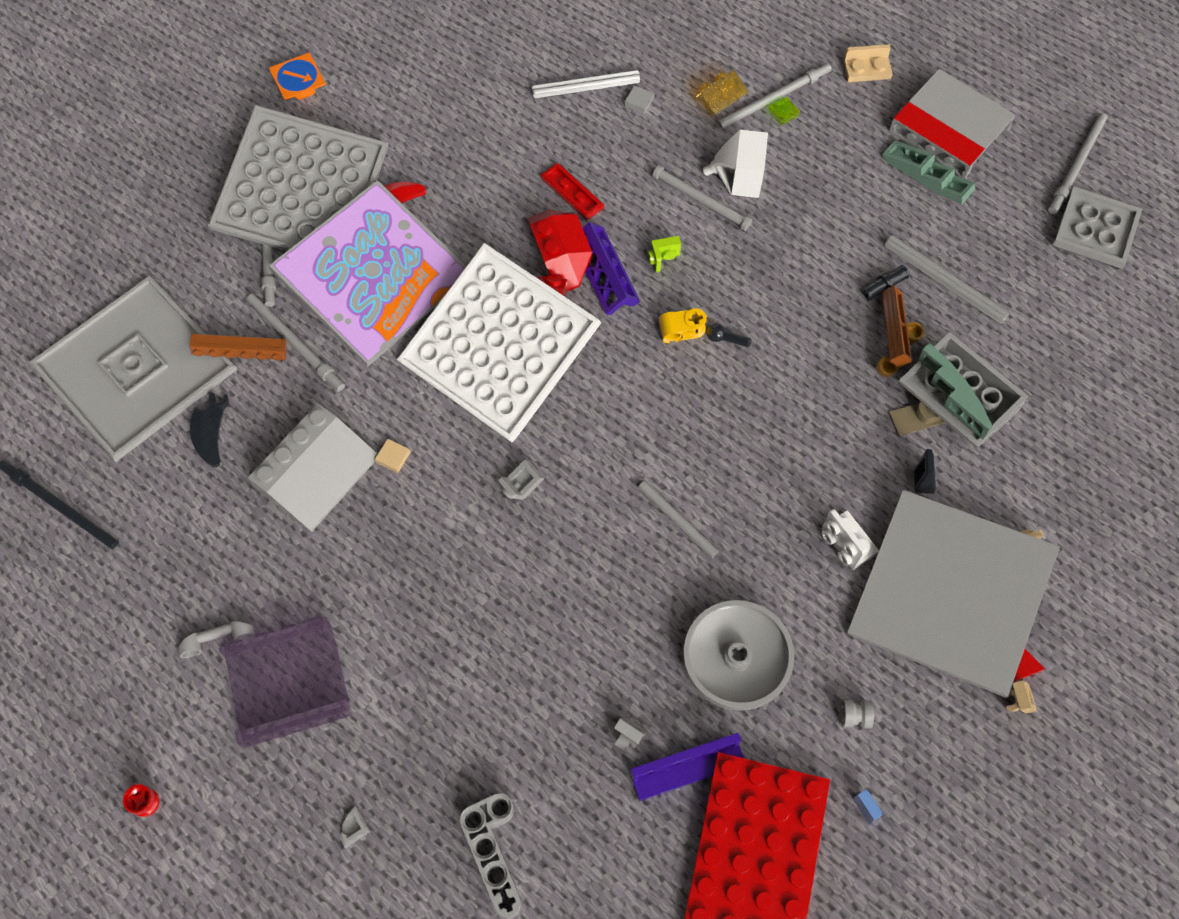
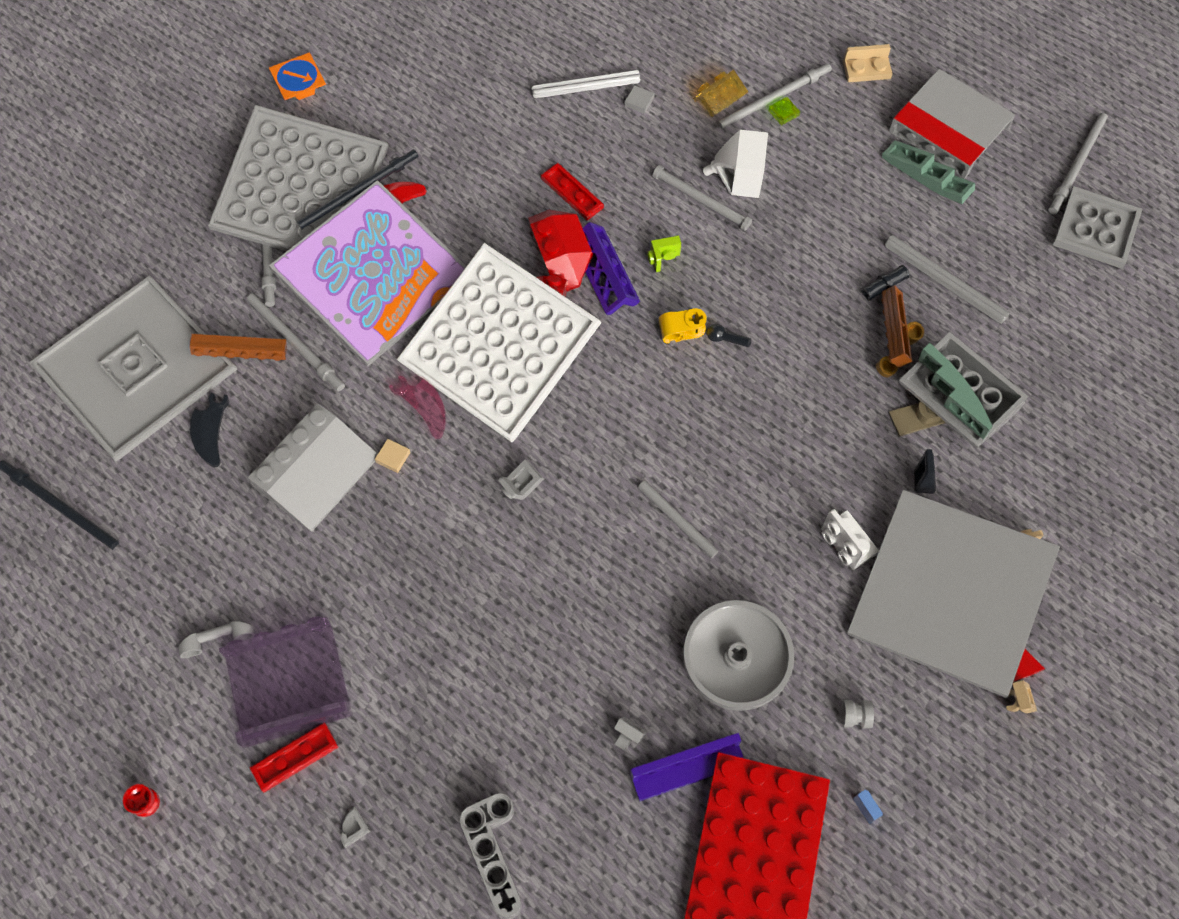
(294, 757): none -> red tile
(395, 165): none -> black bar
(426, 402): none -> clear pink piece

